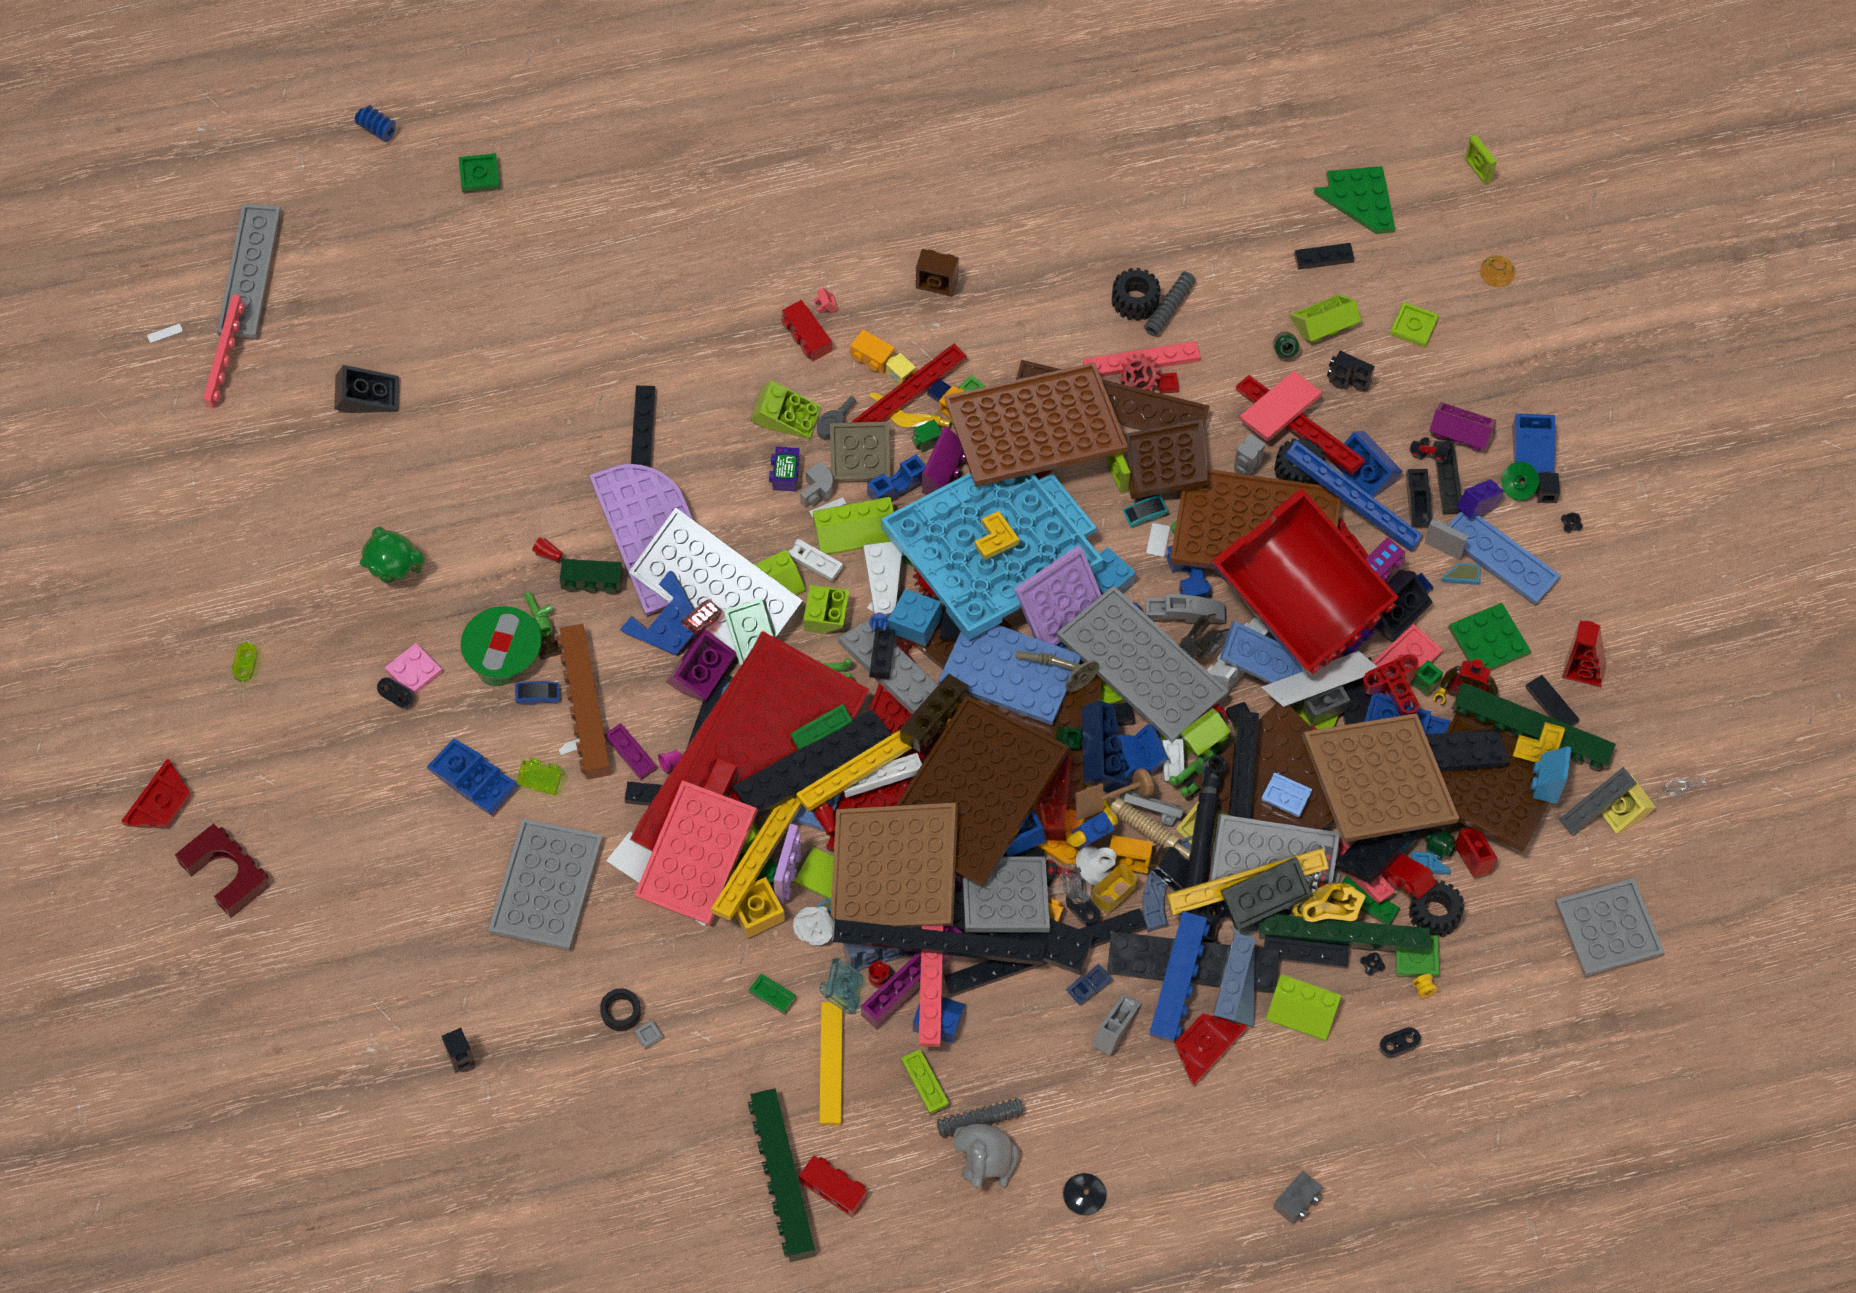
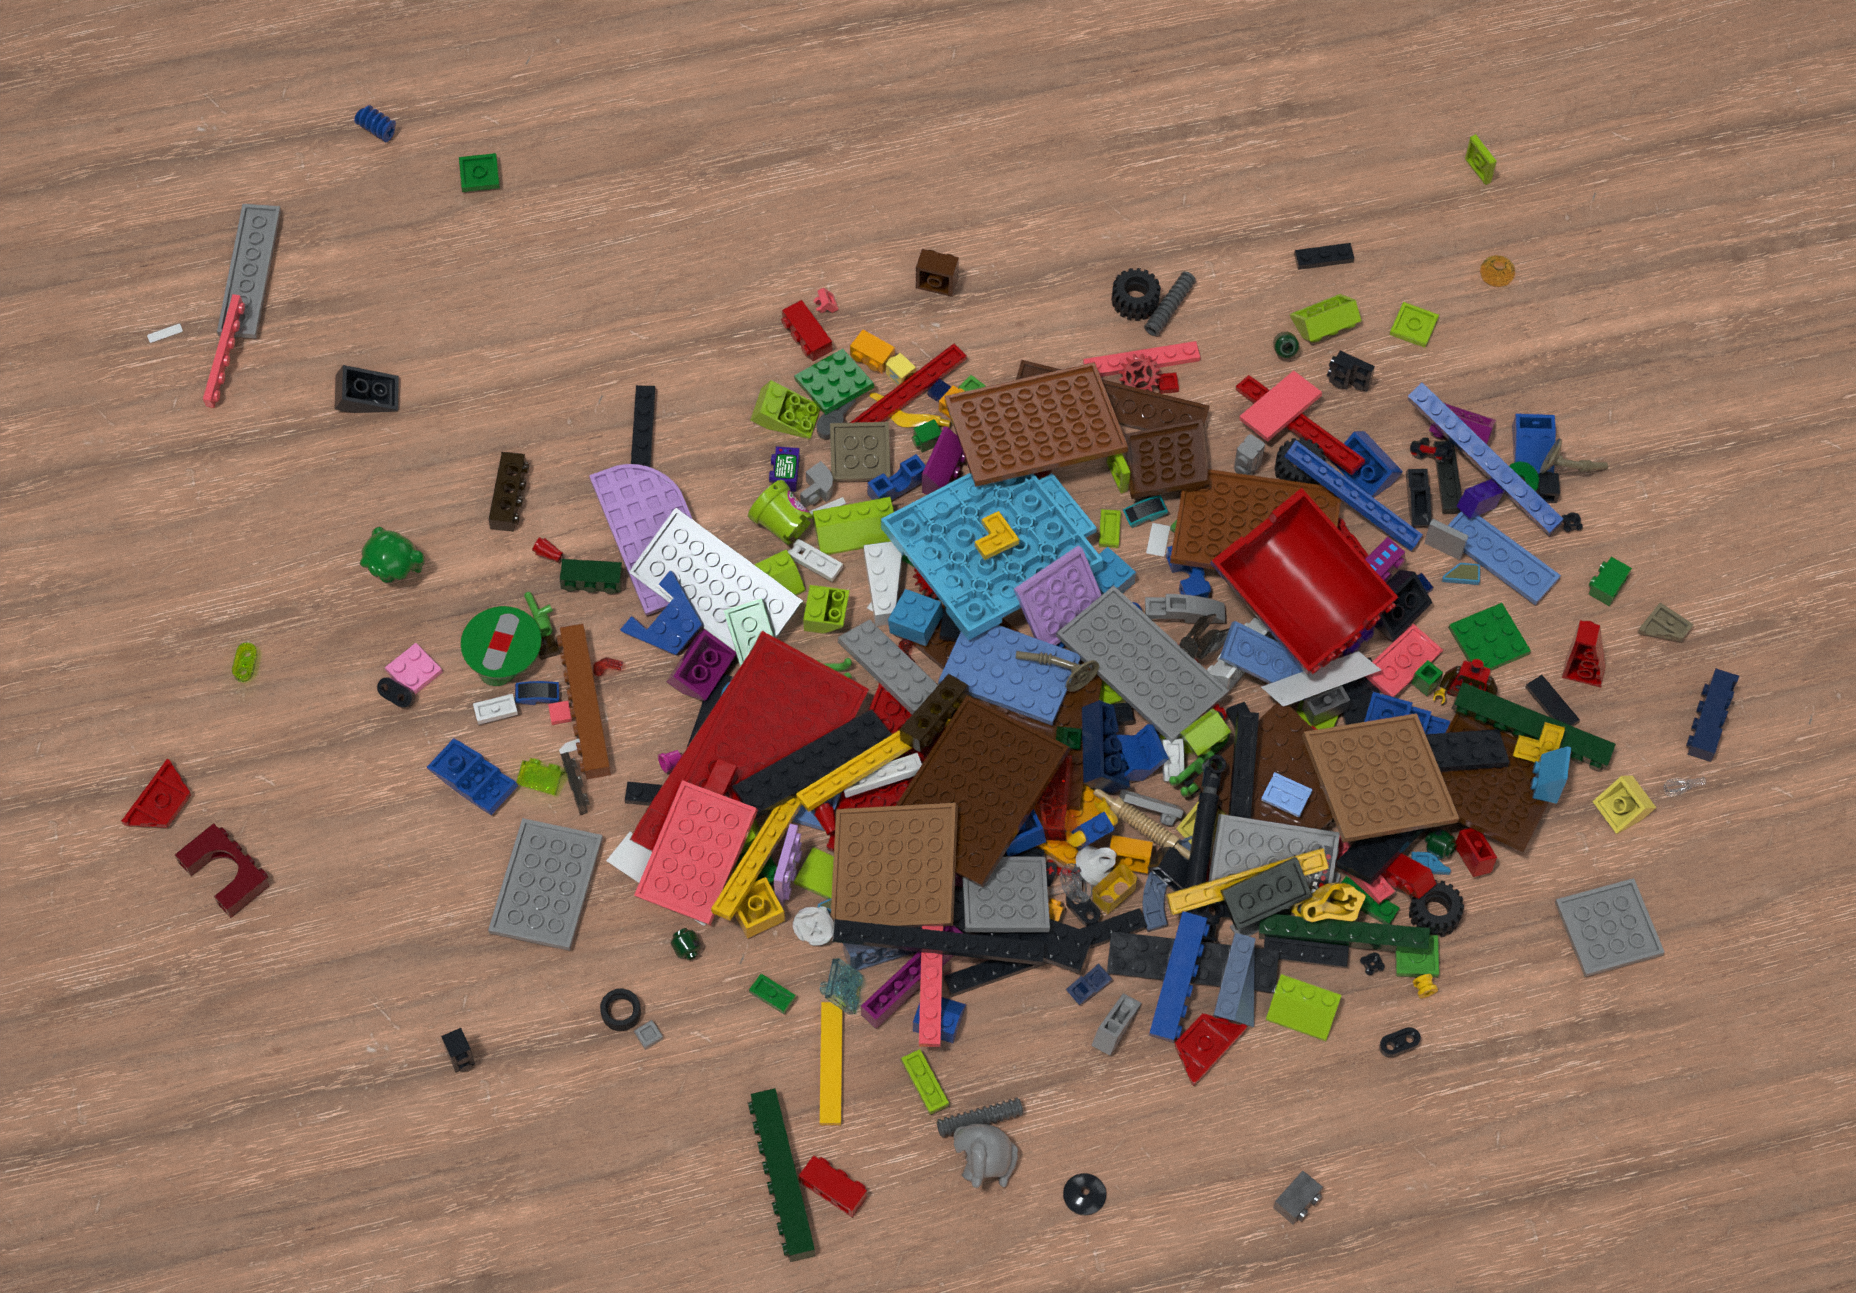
(495, 709): none -> white plate
(509, 464): none -> dark brown brick
(560, 712): none -> coral tile
(575, 783): none -> clear smoke plate
(606, 663): none -> clear red arm
(630, 751): magenta tile -> none
(685, 944): none -> dark green head
(703, 615): clear red slope -> none
(780, 512): none -> lime piece
(821, 727): green tile -> none
(834, 381): none -> green plate
(878, 620): blue plate -> none
(878, 969): red wheel -> none
(882, 653): black tile -> none
(1091, 800): medium nougat piece -> none
(1109, 528): none -> lime tile
(1361, 196): green wing -> none
(1391, 684): red beam -> none
(1485, 459): none -> brick
(1556, 459): none -> dark tan dish
(1598, 801): dark grey tile -> none
(1609, 581): none -> green brick
(1665, 624): none -> dark tan wing
(1711, 715): none -> dark blue wedge

